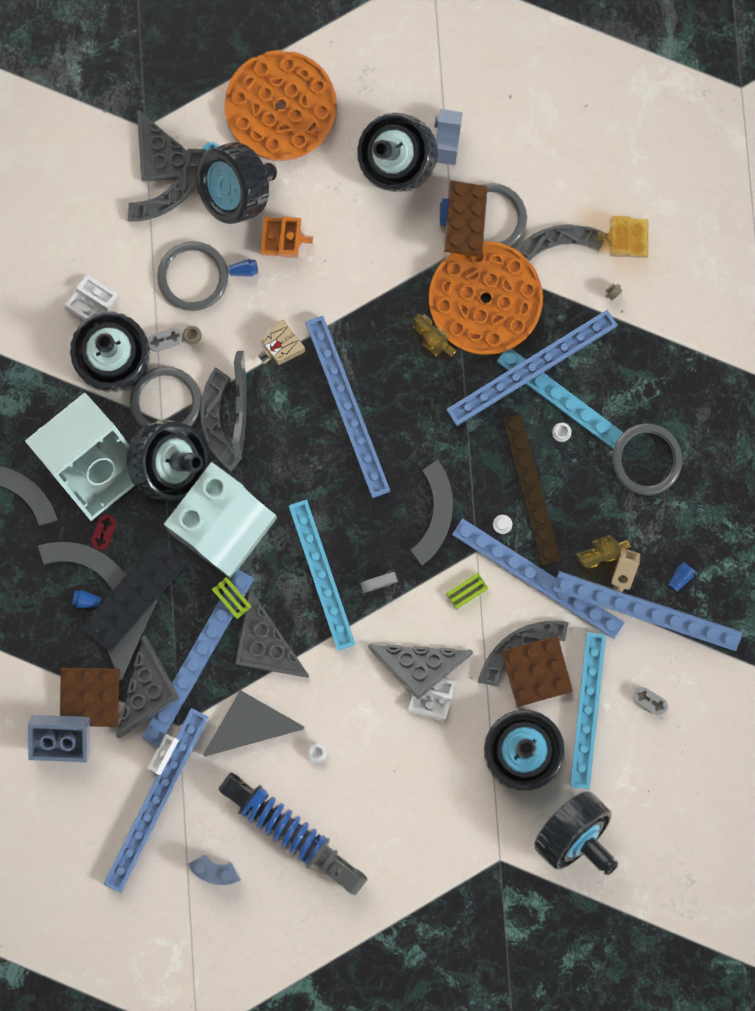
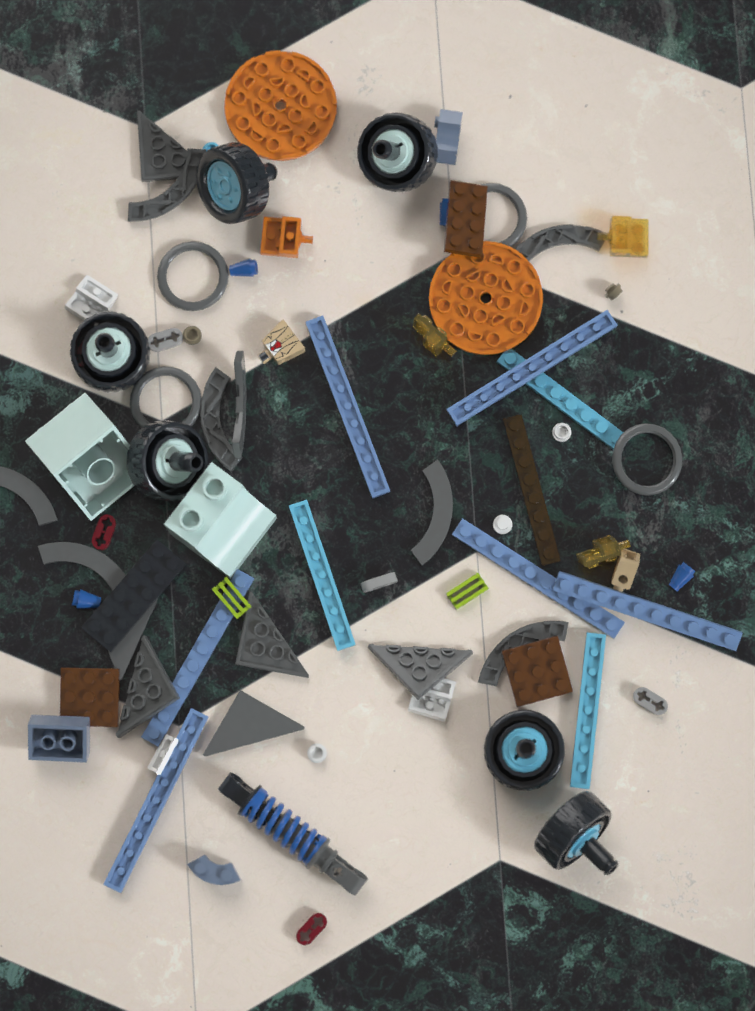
(315, 932): none -> dark red beam

